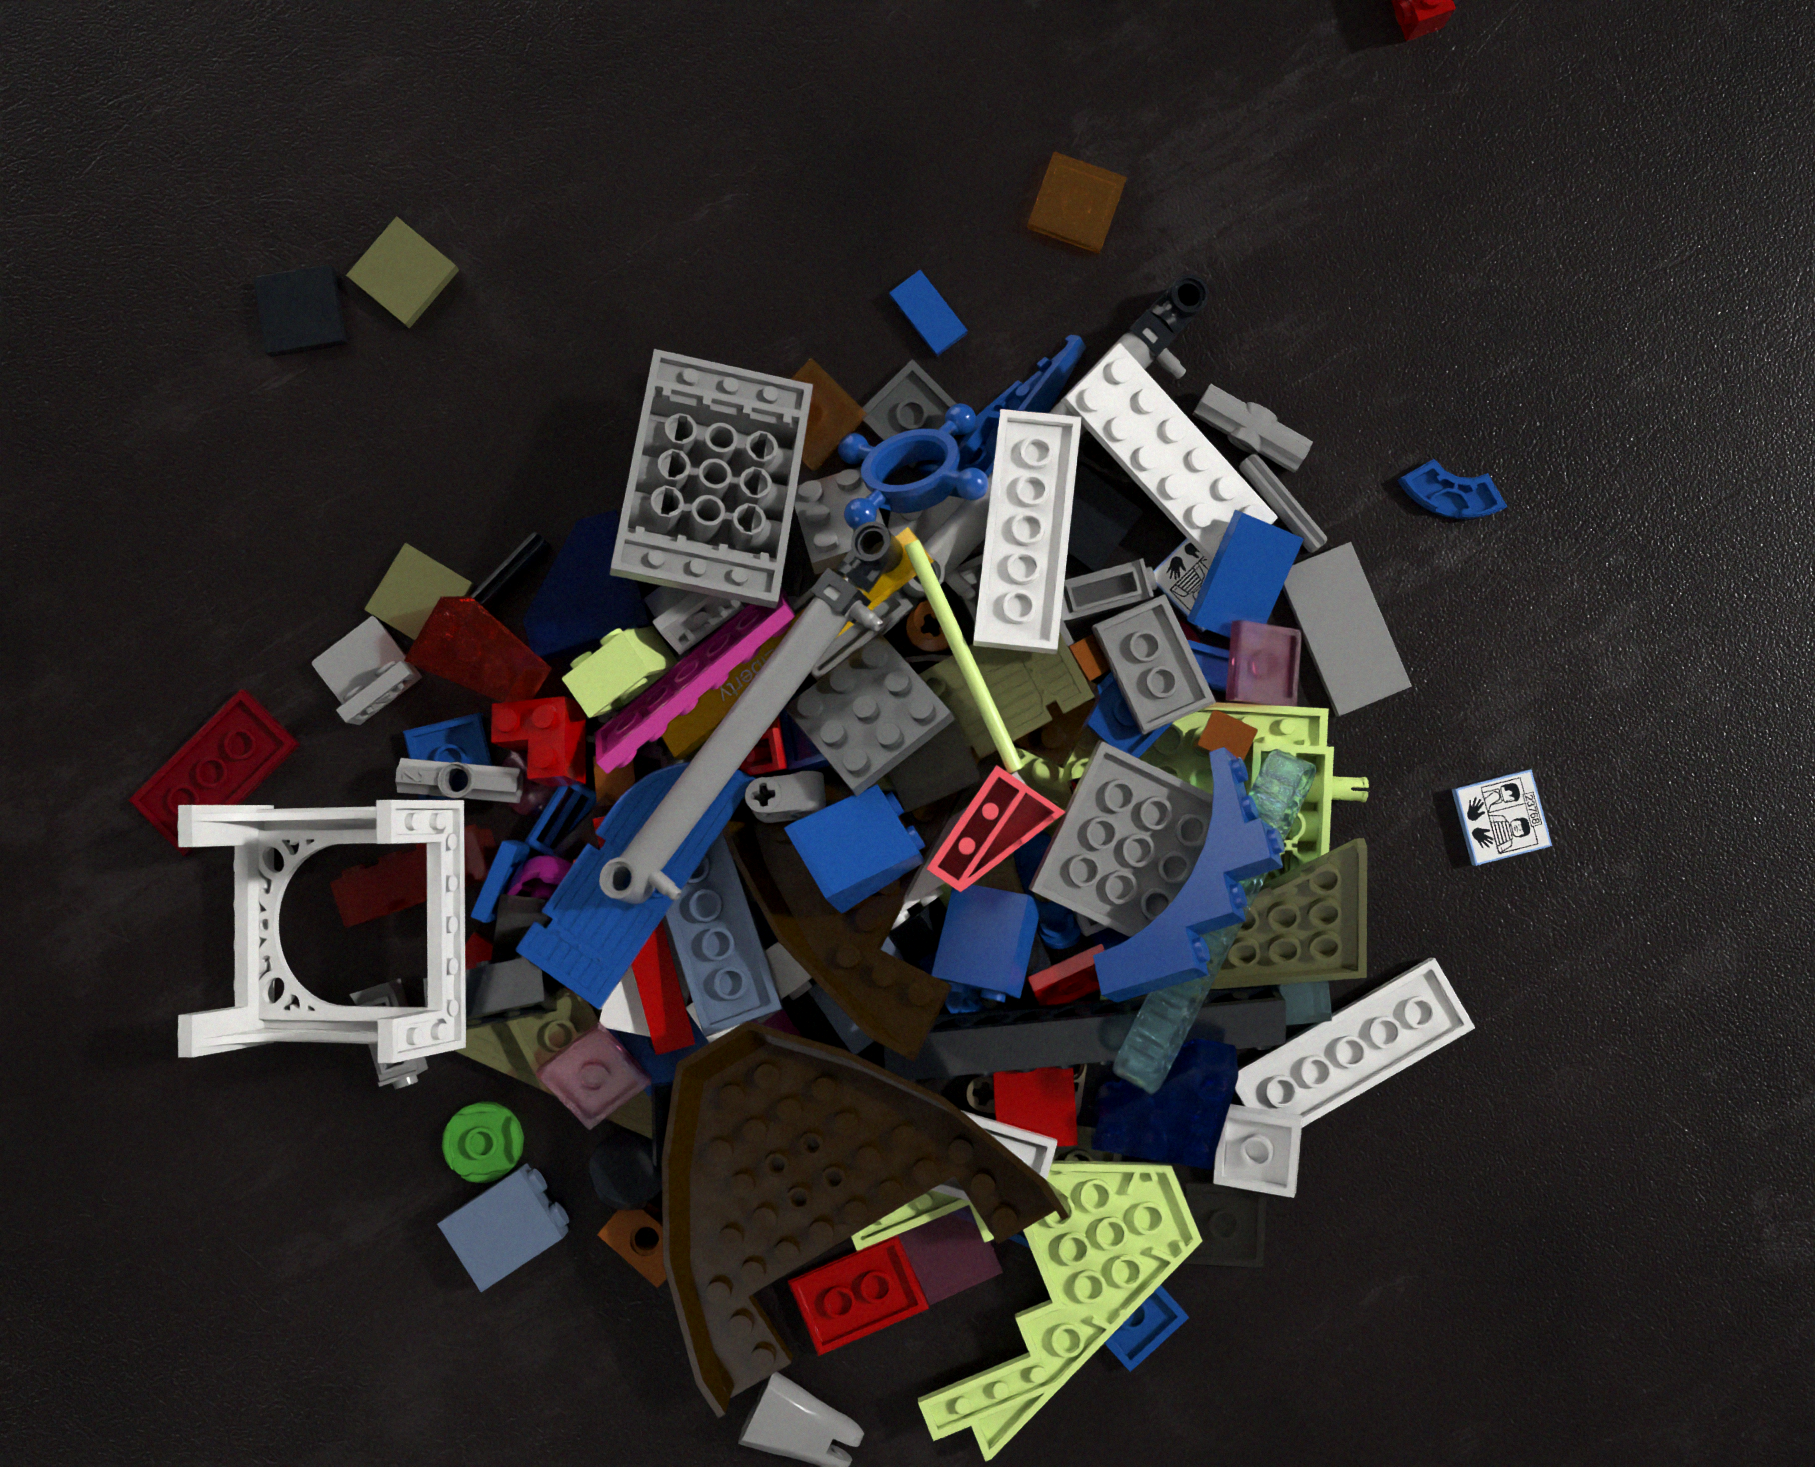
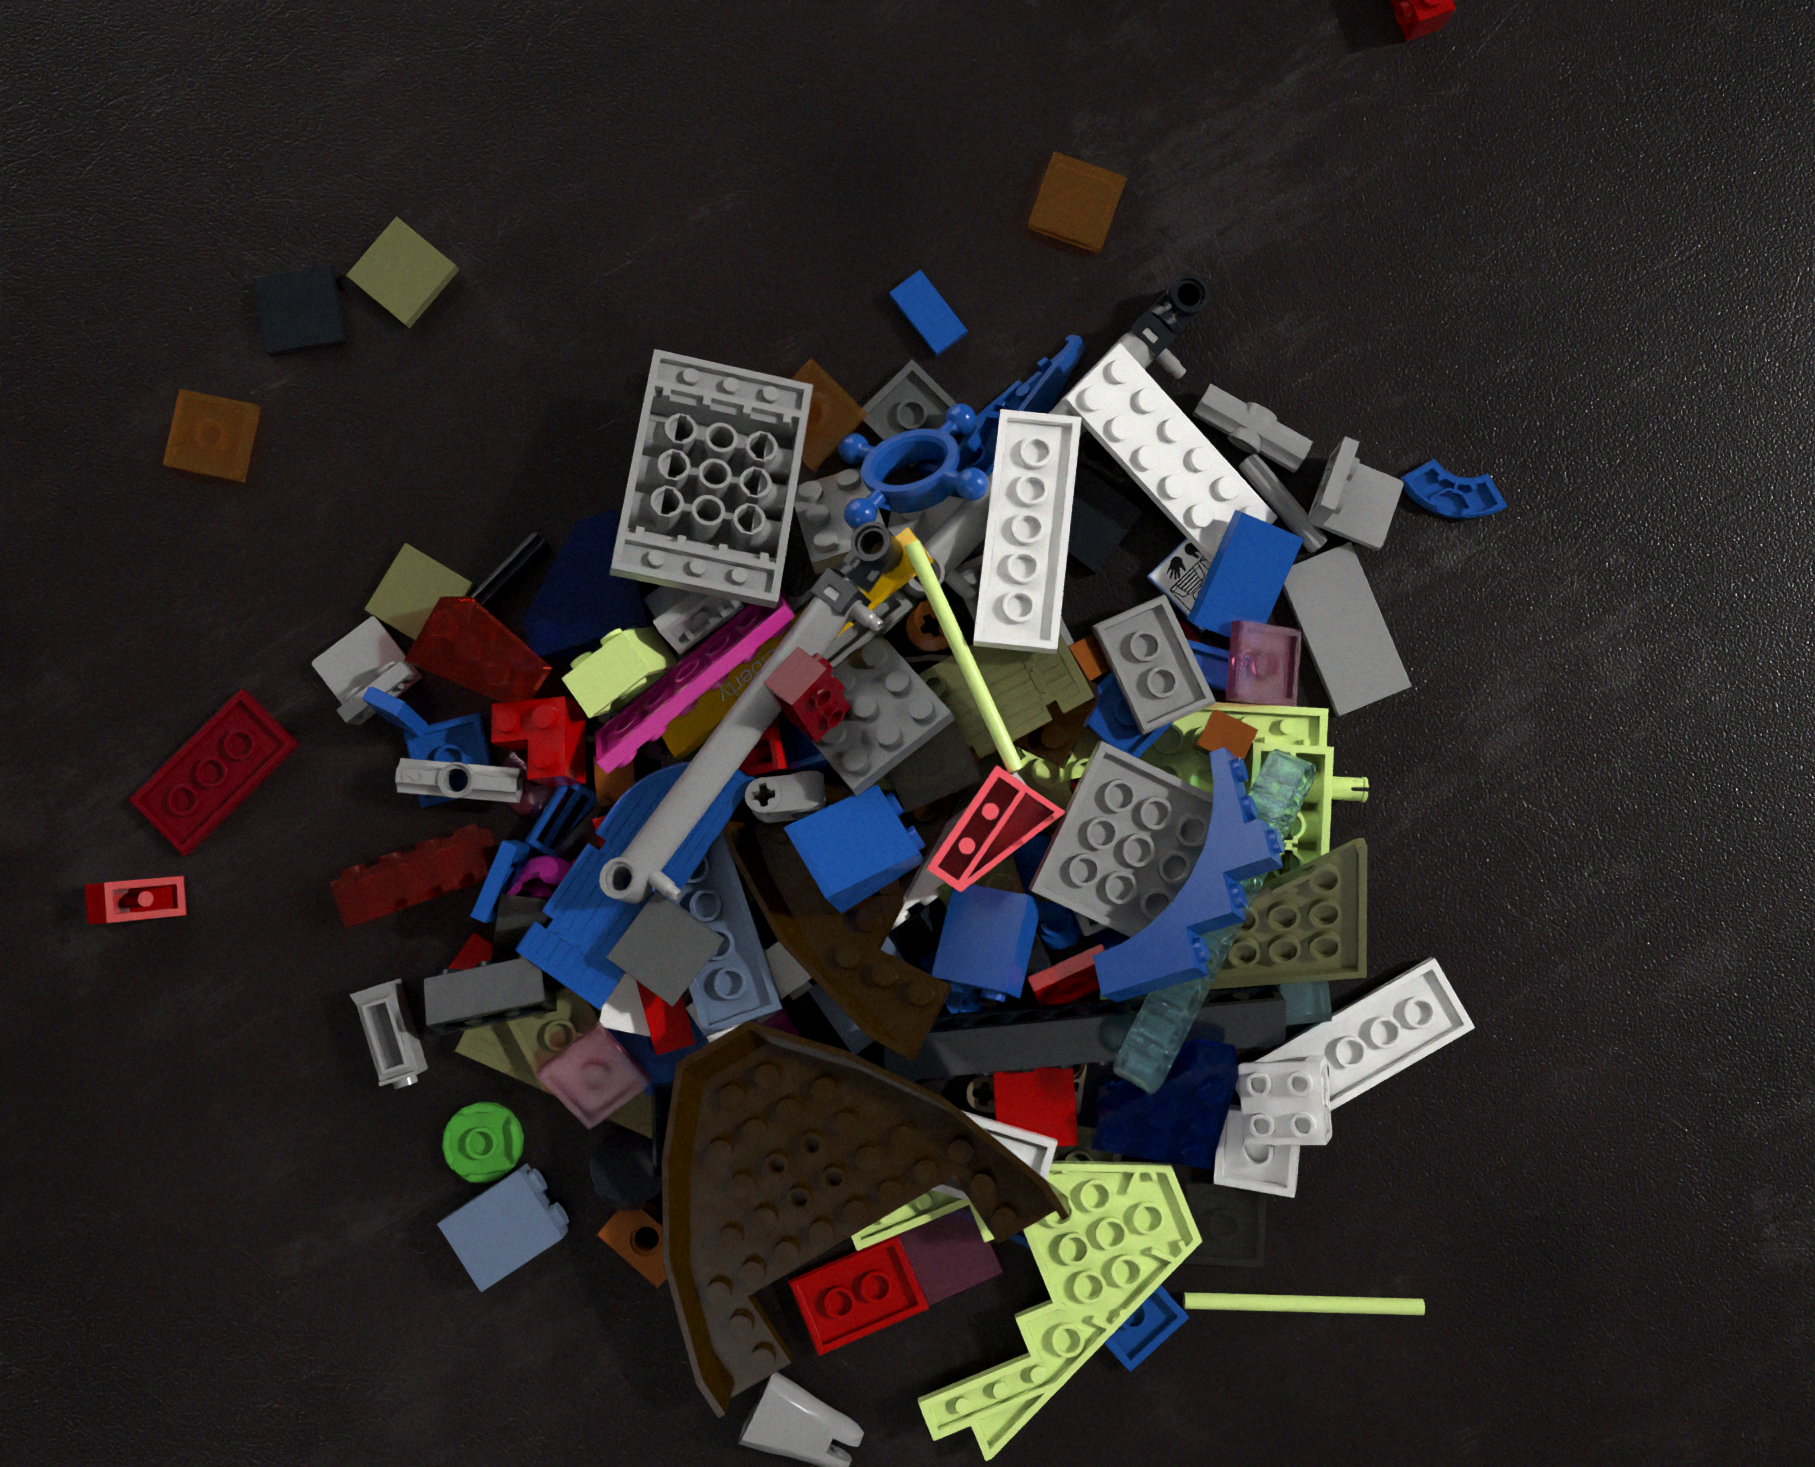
(135, 900): none -> red slope
(212, 435): none -> clear orange tile
(259, 958): white arch -> none
(395, 711): none -> blue tile
(665, 948): none -> dark grey tile
(808, 693): none -> dark red brick
(1107, 590): light grey window -> none
(1285, 1102): none -> white bracket
(1302, 1303): none -> yellowish green piece
(1354, 498): none -> light grey bracket
(1501, 817): tile -> none

